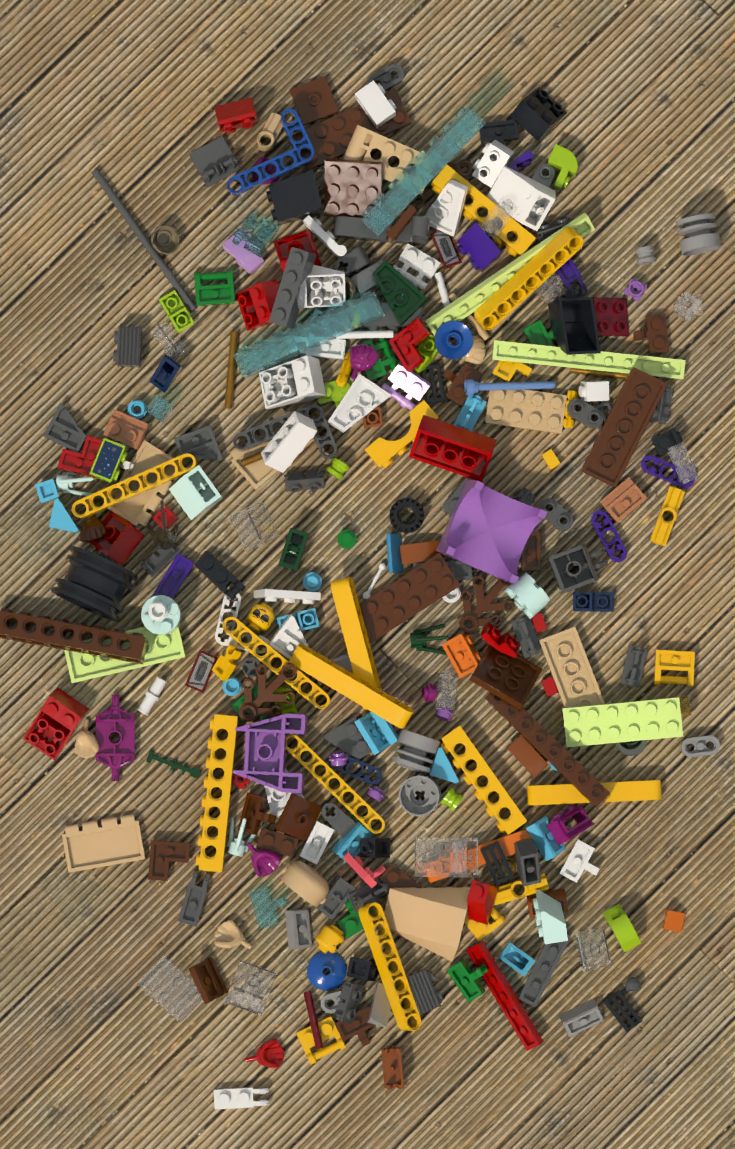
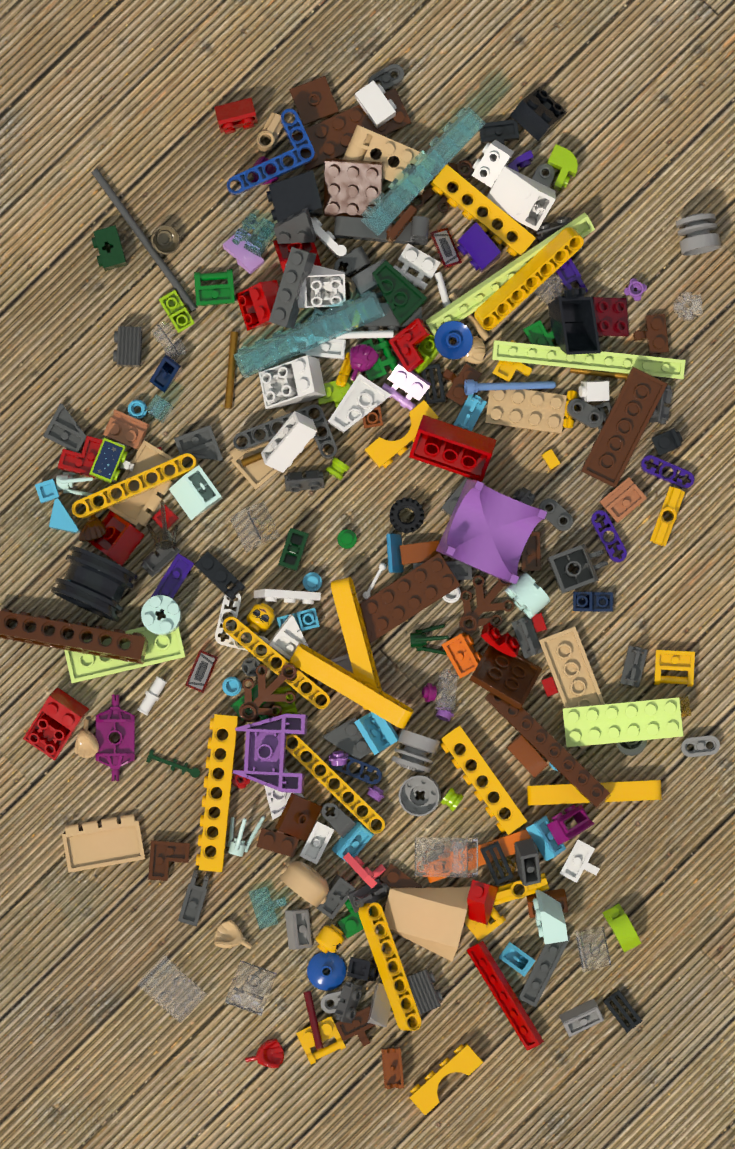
(110, 237): none -> dark green brick
(157, 611): white plate -> none
(208, 980): reddish brown plate -> none
(215, 161): dark grey hinge -> none
(225, 664): yellow plate -> none
(238, 1097): white hinge -> none
(253, 813): reddish brown plate -> none
(264, 860): magenta piece -> none
(295, 229): none -> dark grey wing
(375, 847): black bracket -> none
(442, 768): medium azure slope -> none
(448, 208): white wing -> none
(463, 1061): none -> yellow arch
(467, 980): green plate -> none
(498, 217): clear hinge -> none
(632, 984): dark grey hinge -> none
(645, 255): light grey wheel -> none
(673, 920): orange slope -> none
(683, 463): clear hinge -> none

